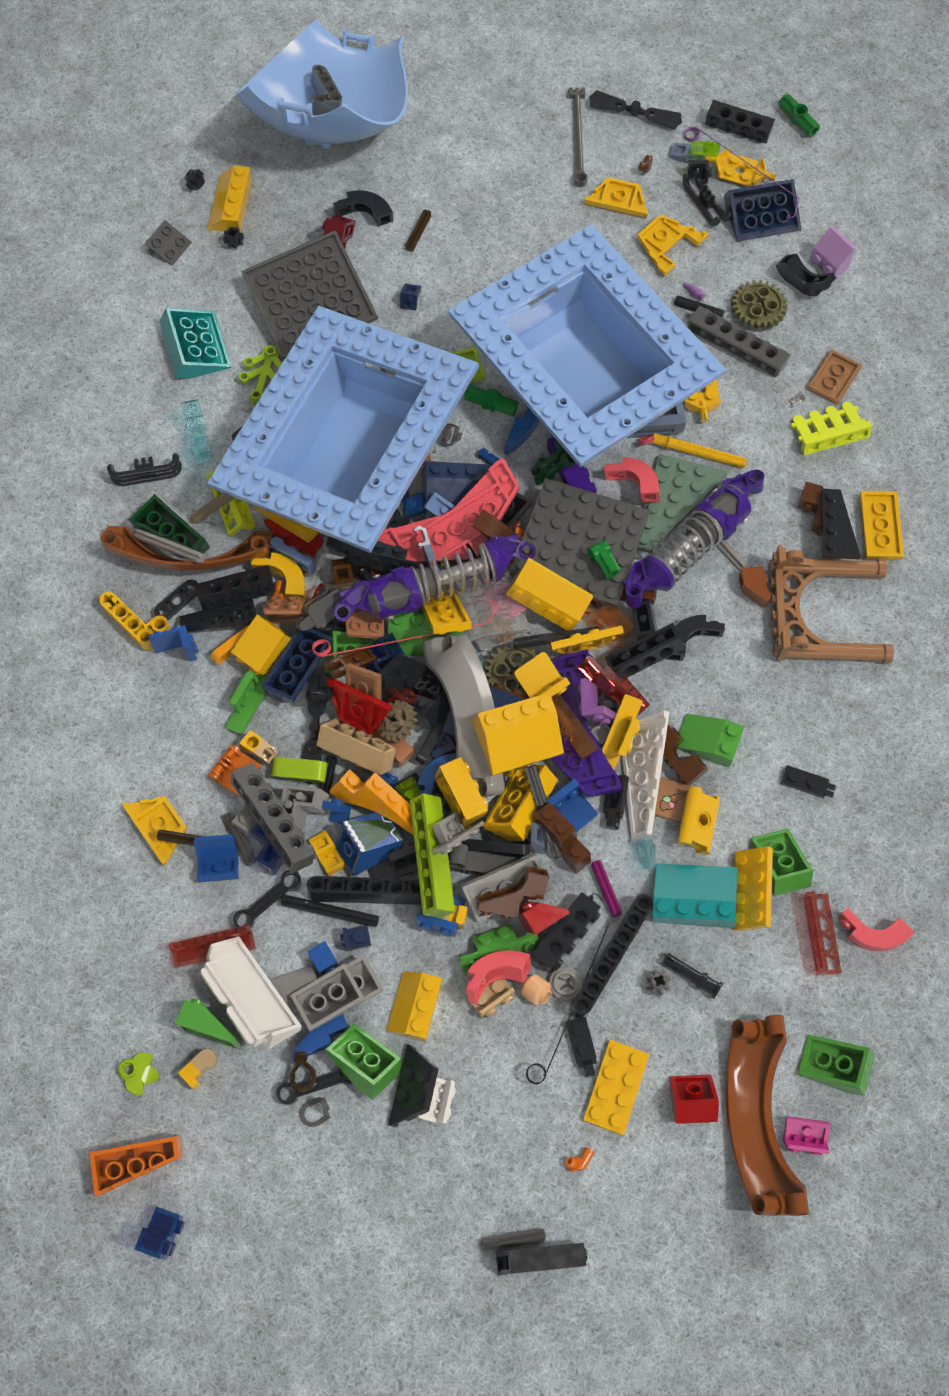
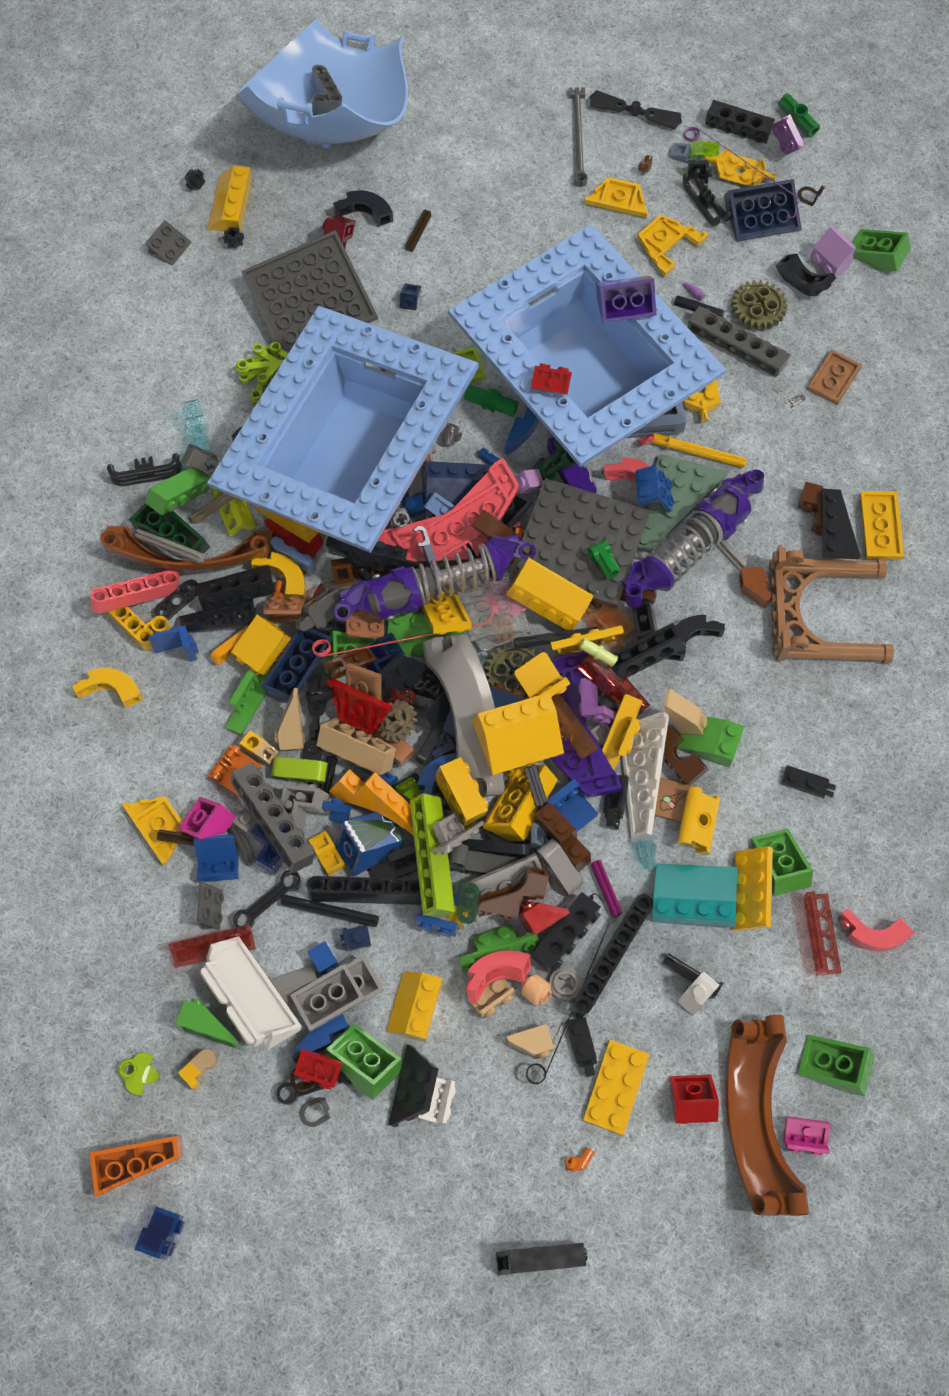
(109, 679): none -> yellow arch
(134, 591): none -> coral beam
(177, 490): none -> bright green brick
(194, 342): teal slope -> none
(198, 458): none -> dark grey piece
(206, 819): none -> dark pink slope
(209, 906): none -> dark grey hinge
(271, 362): none -> lime plant
(290, 726): none -> tan slope
(318, 1068): none -> red bracket
(399, 518): none -> light grey piece
(468, 904): none -> clear green plate
(513, 1239): dark grey axle -> none
(529, 481): none -> lavender brick
(533, 1041): none -> tan slope
(551, 379): none -> red bracket
(560, 866): none -> light grey beam
(598, 652): none -> yellowish green pin
(626, 298): none -> dark purple slope
(653, 487): none -> blue bracket
(663, 985): flat silver gear -> none
(684, 714): none -> tan slope
(698, 993): none -> white slope
(787, 135): none -> medium lavender bracket
(818, 193): none -> dark brown piece
(826, 437): neon yellow fence -> none
(882, 248): none -> bright green slope

